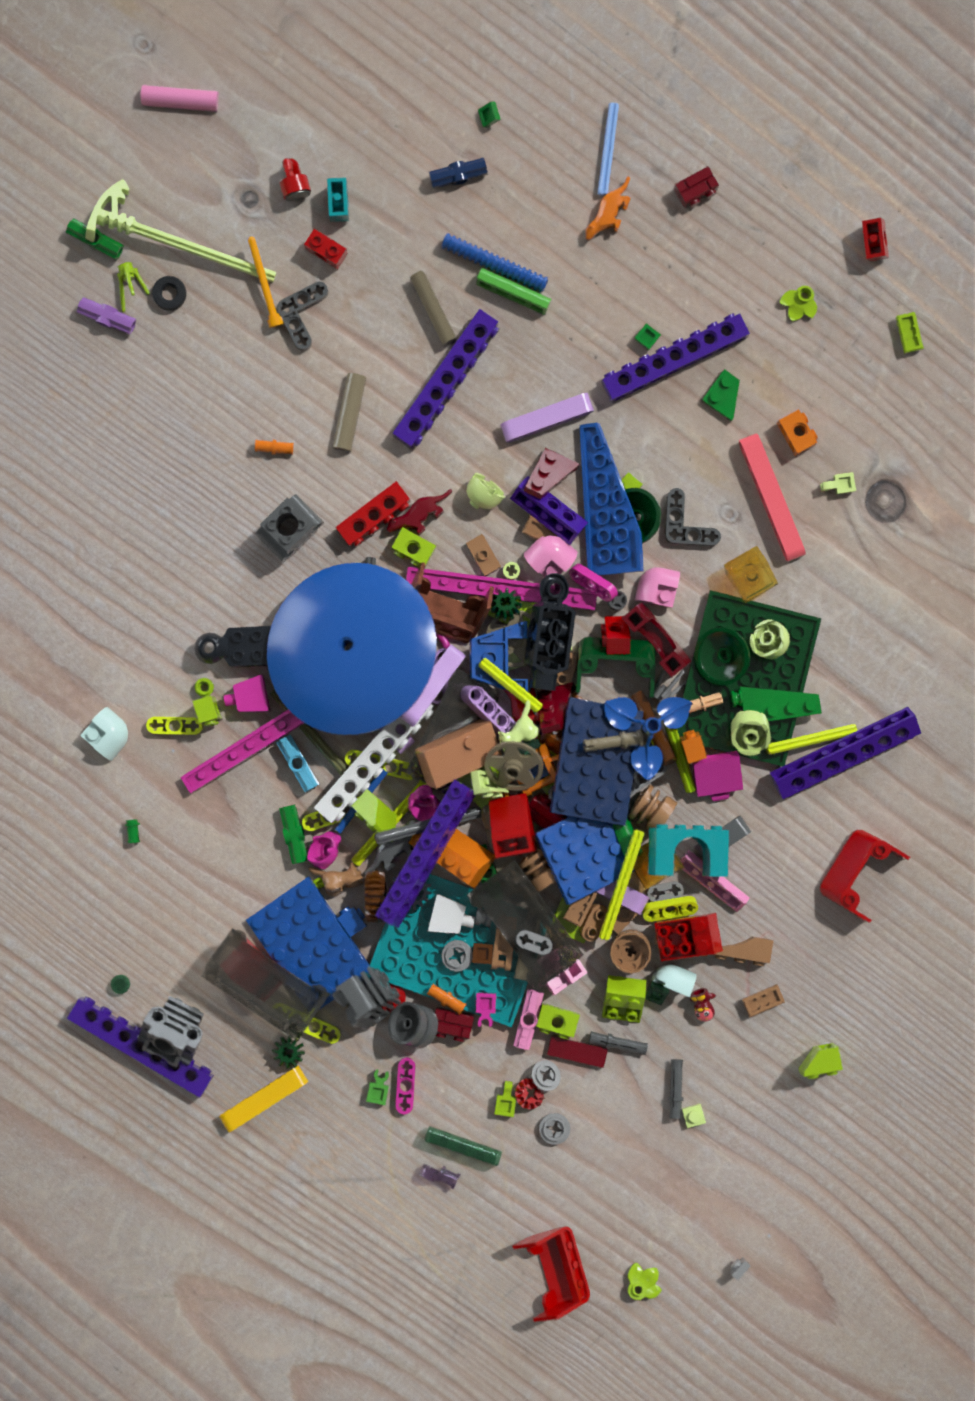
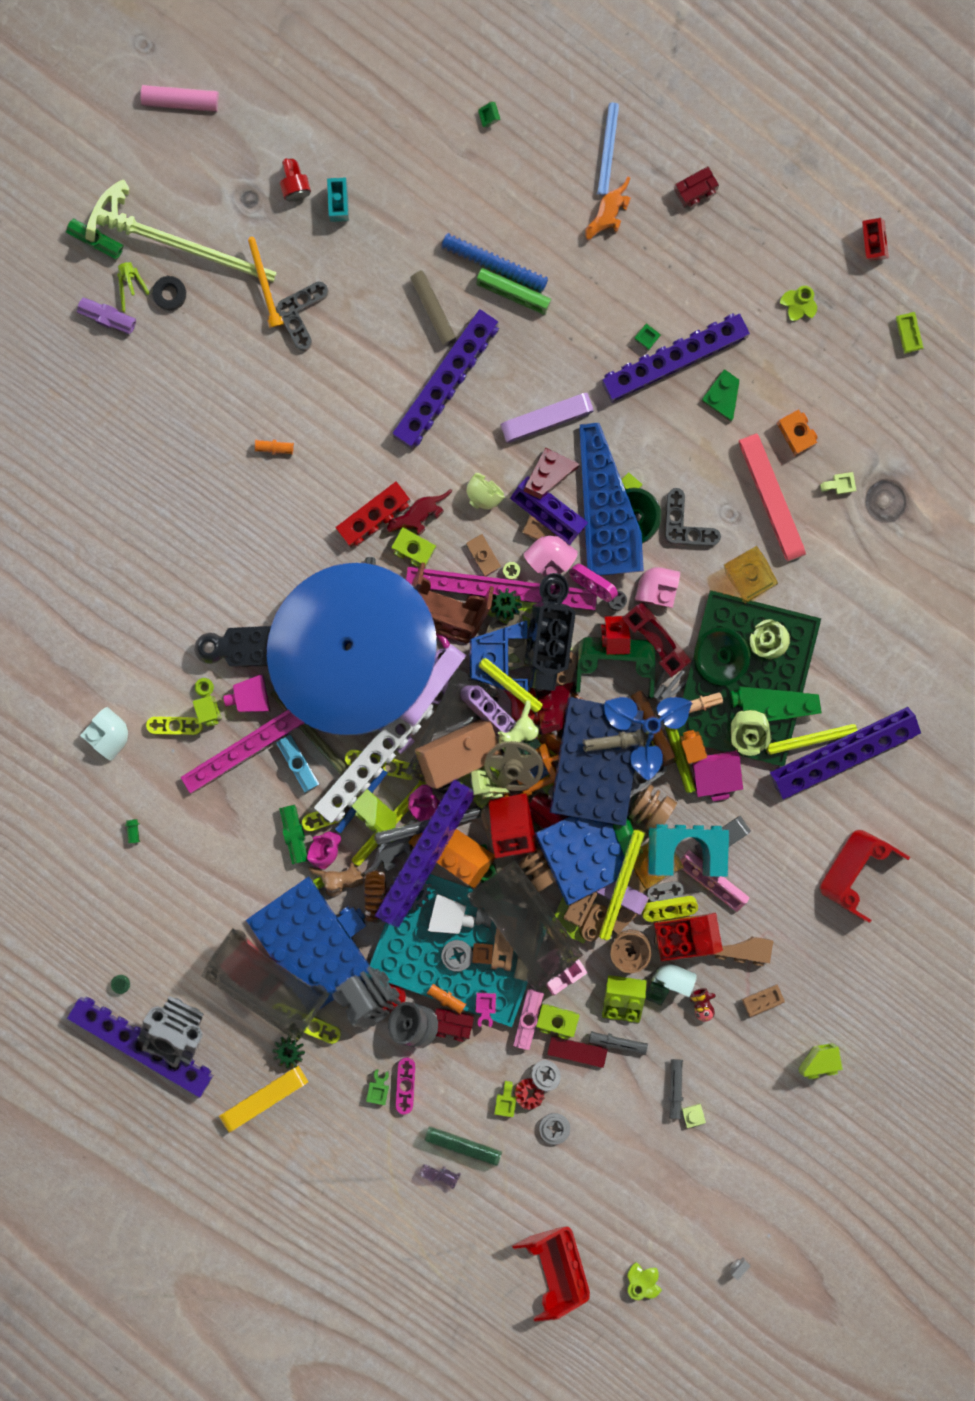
(283, 545): dark grey piece -> none
(325, 249): red brick -> none
(349, 412): dark tan brick -> none
(458, 173): dark blue piece -> none
(536, 937): light grey beam -> none

